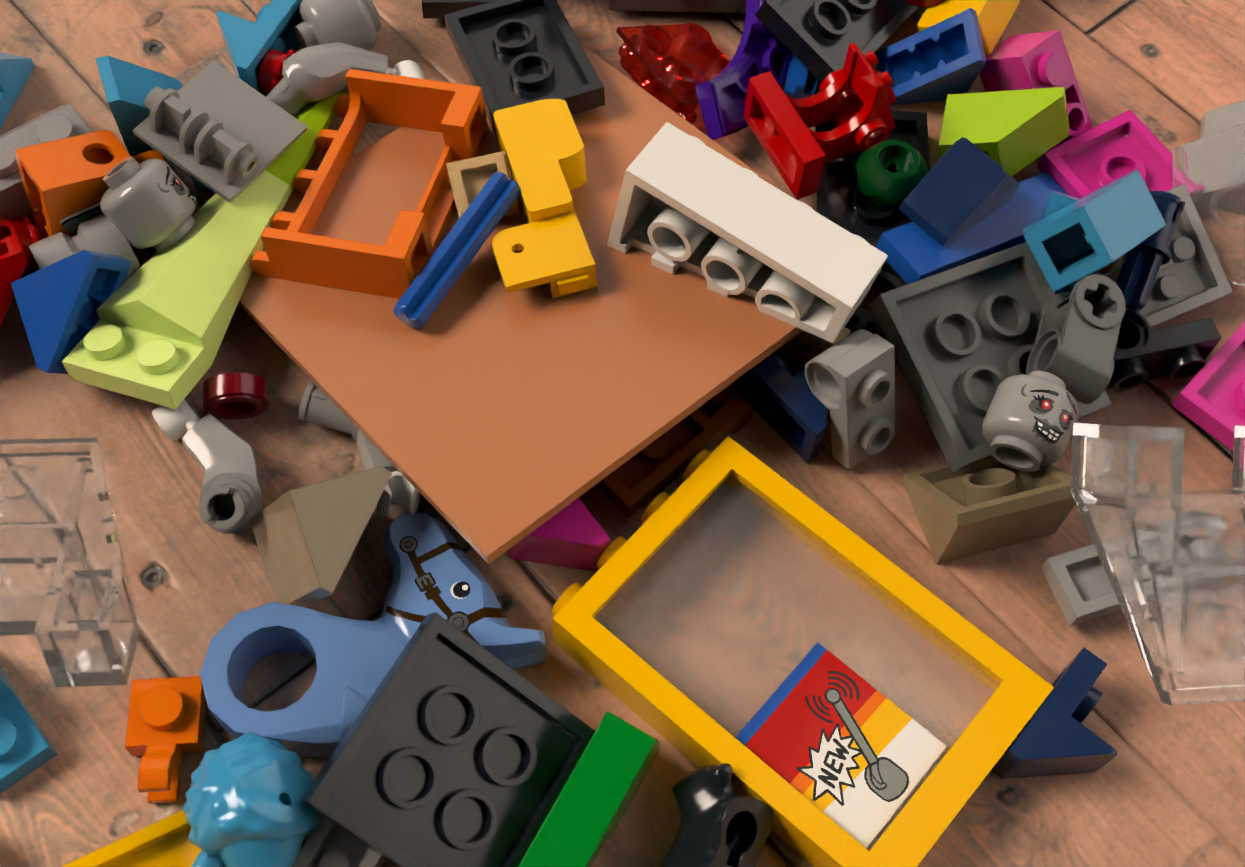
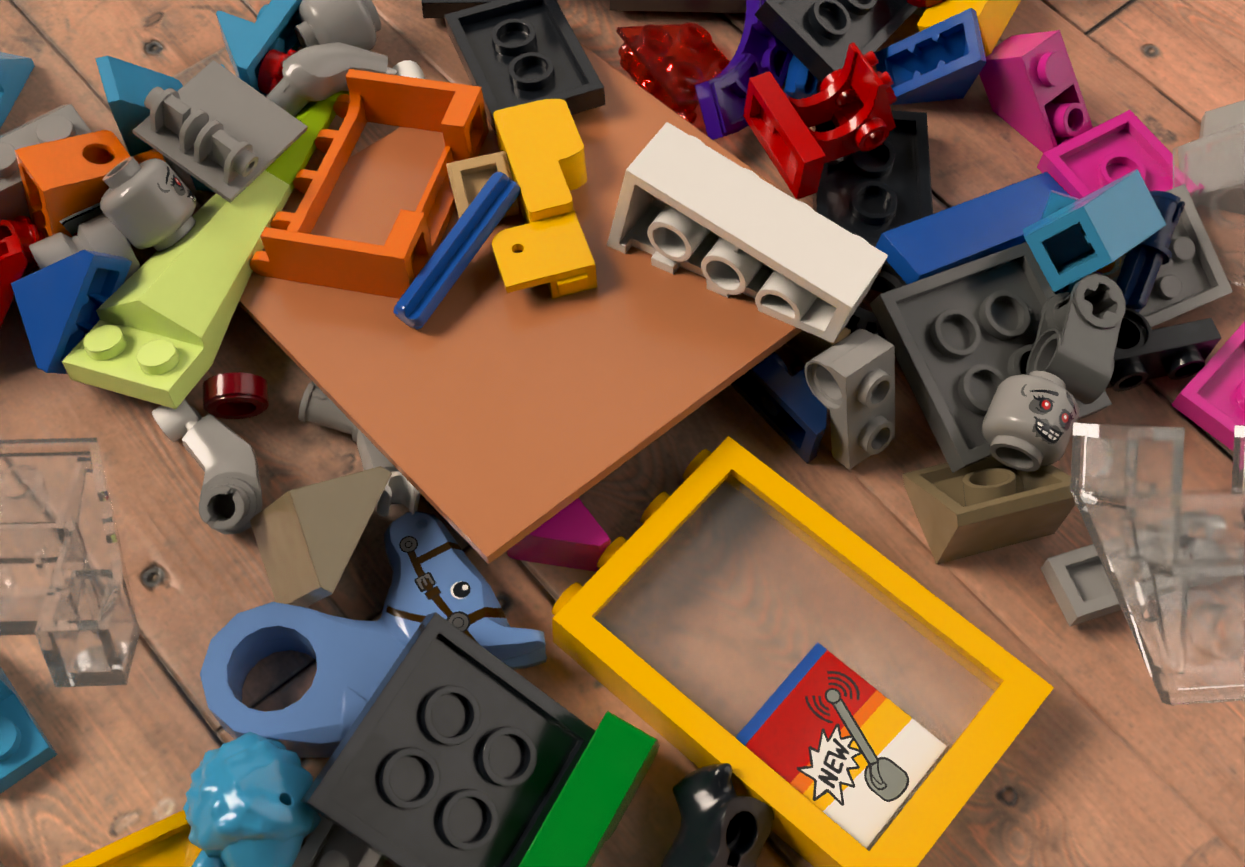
(162, 724): orange plate -> none
(671, 453): reddish brown plate -> none
(889, 172): dark green plate -> none
(958, 192): dark blue slope -> none
(1007, 125): lime slope -> none
(1054, 737): dark blue slope -> none

